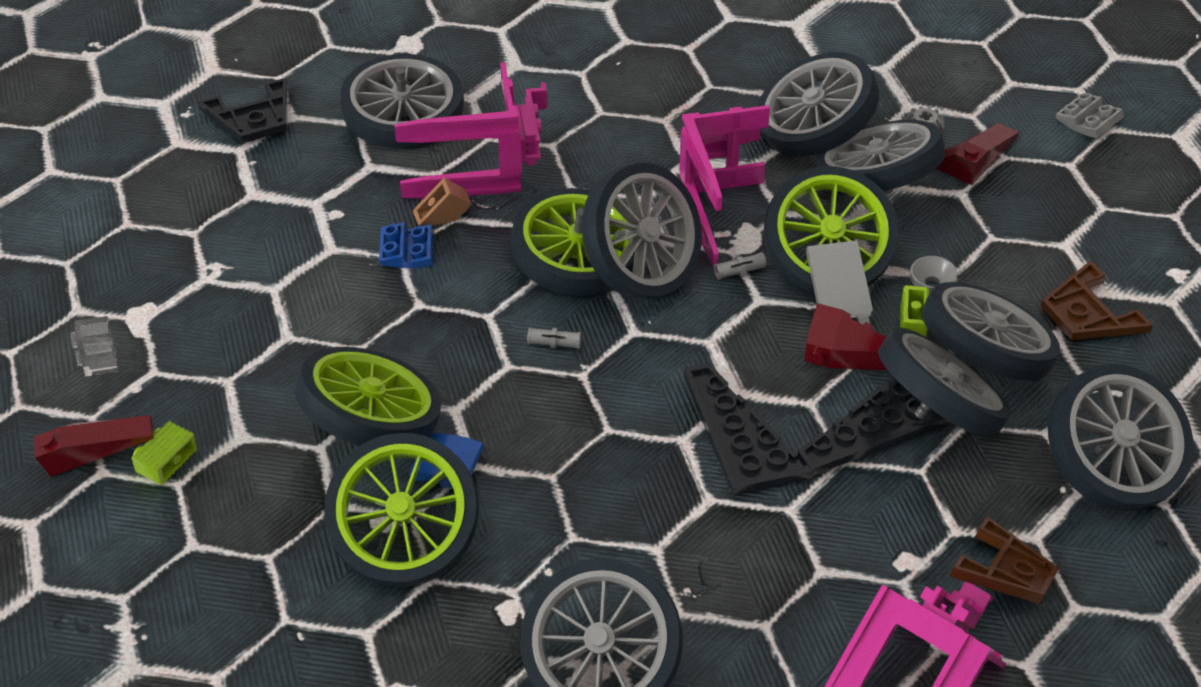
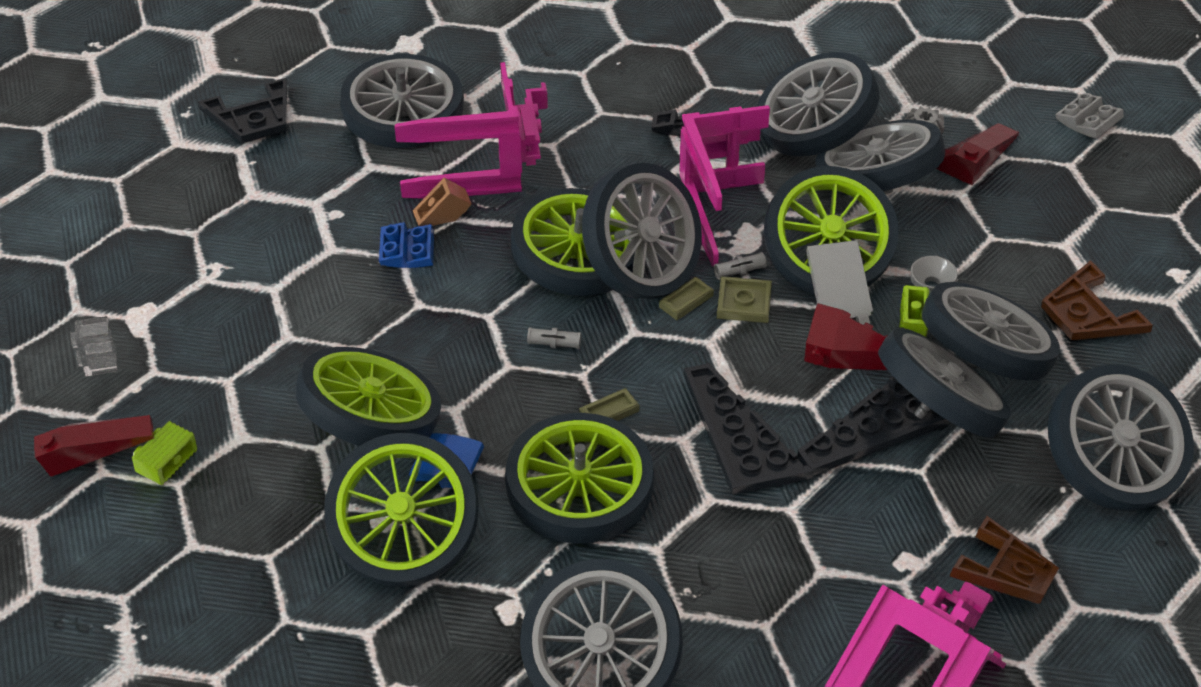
(579, 477): none -> wheel
(615, 406): none -> olive tile
(667, 123): none -> black slope
(686, 298): none -> olive tile
(744, 299): none -> olive tile

